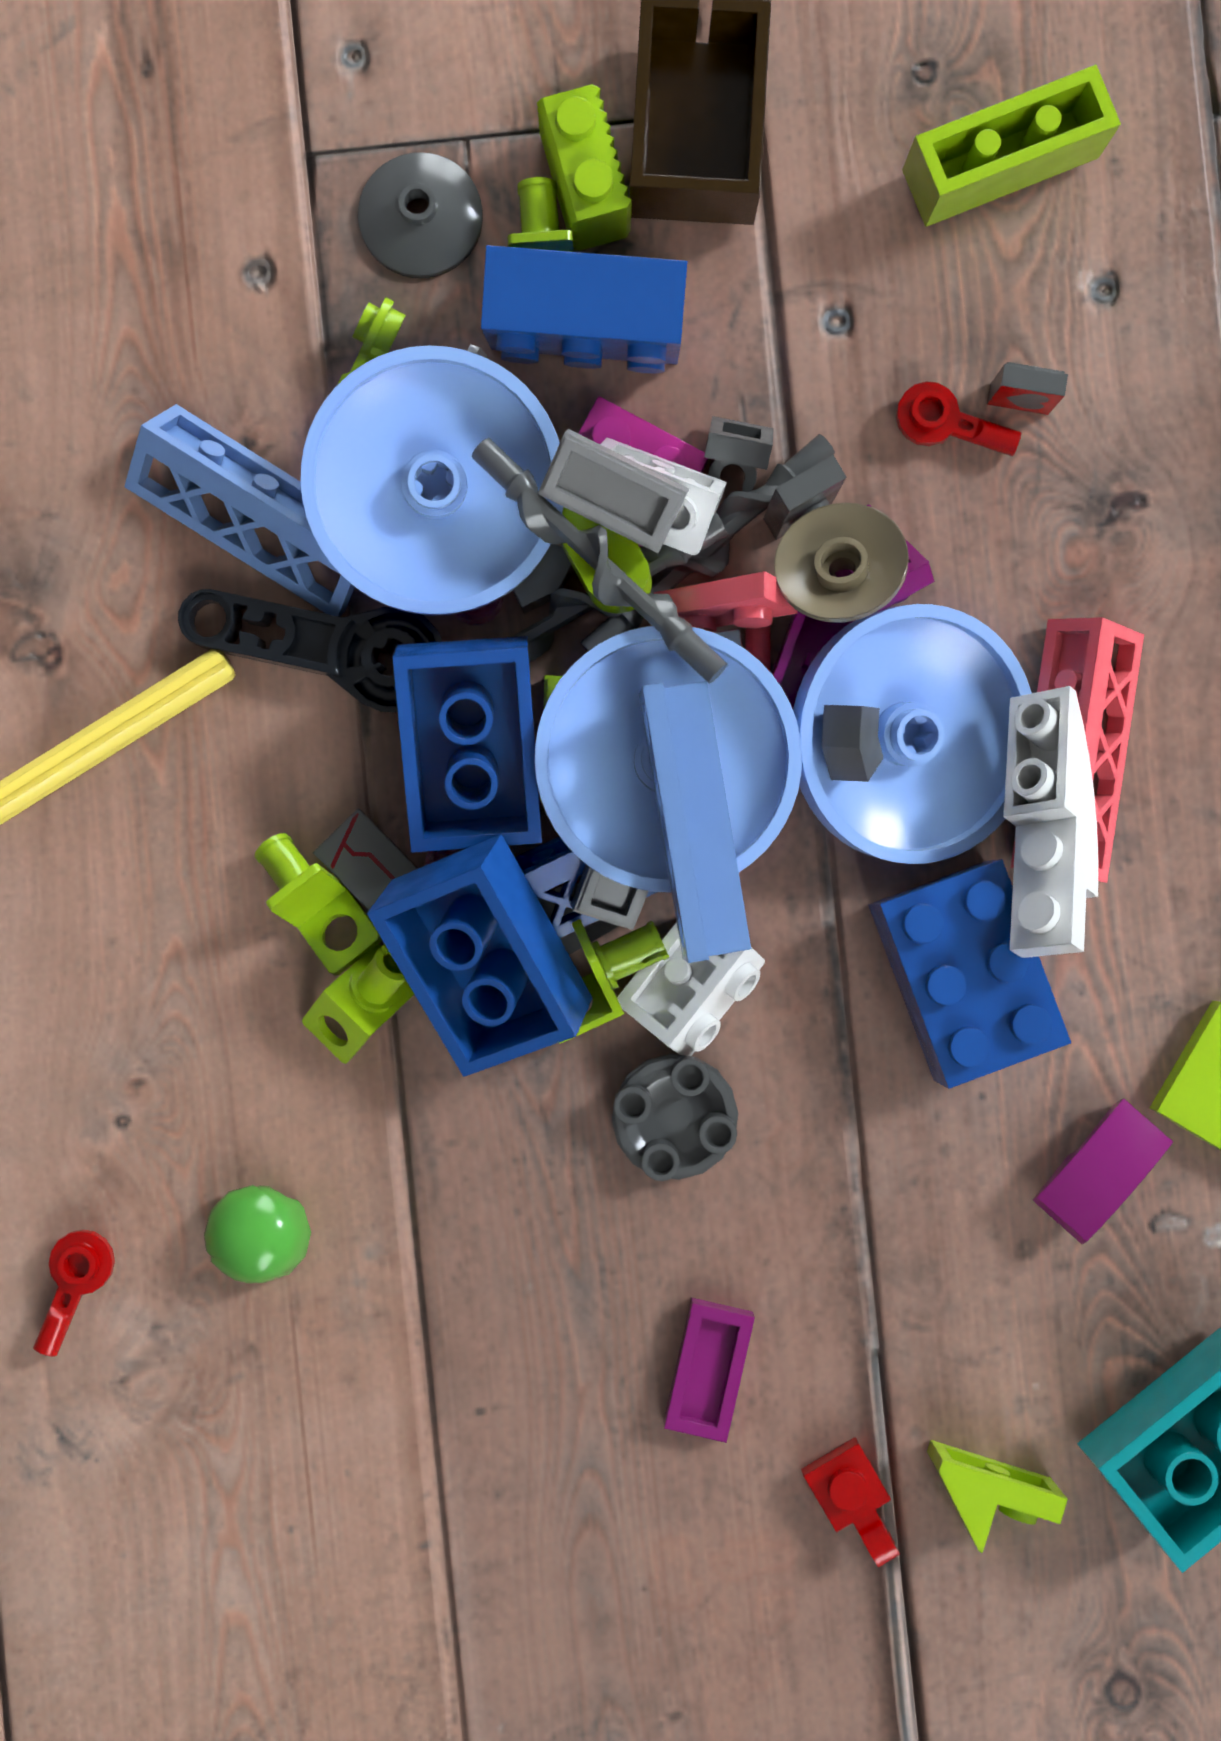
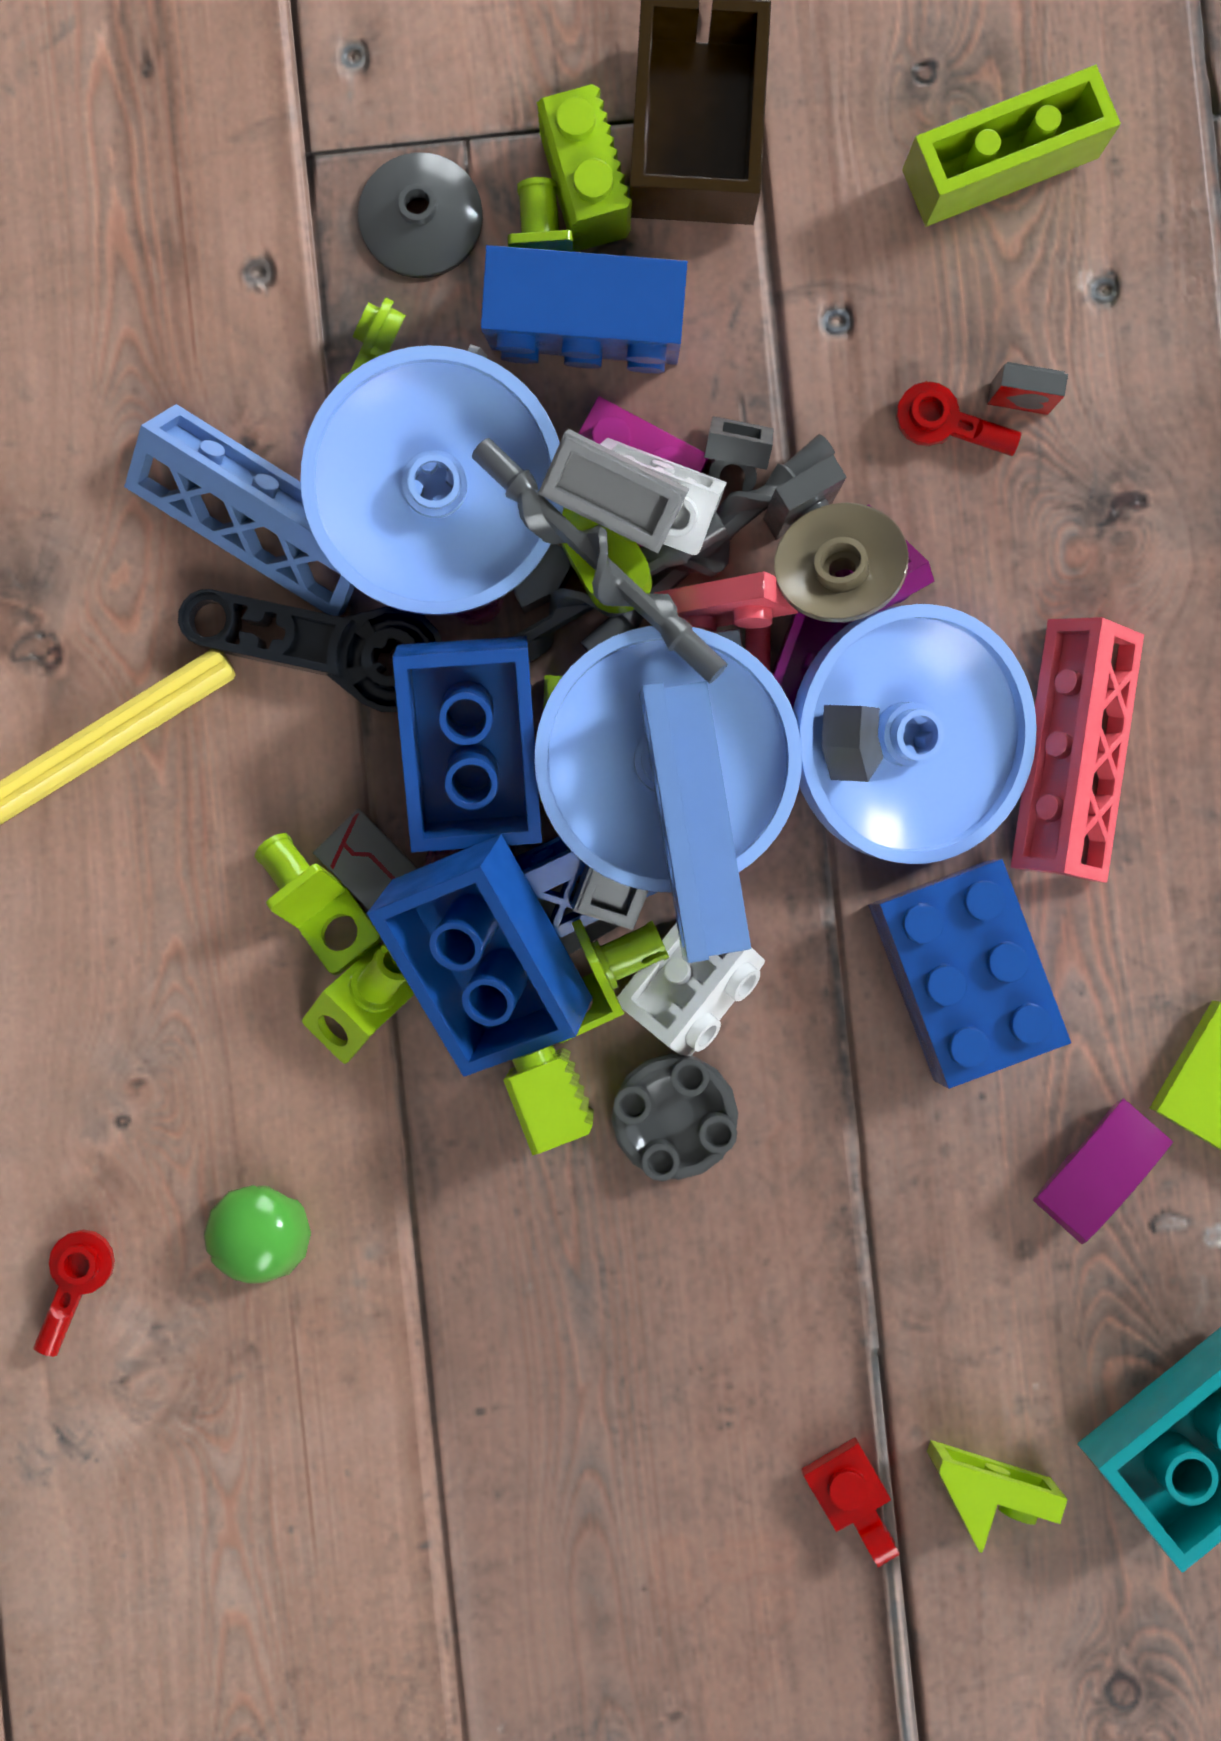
(548, 1099): none -> lime brick
(709, 1370): magenta tile -> none
(1055, 823): white slope -> none

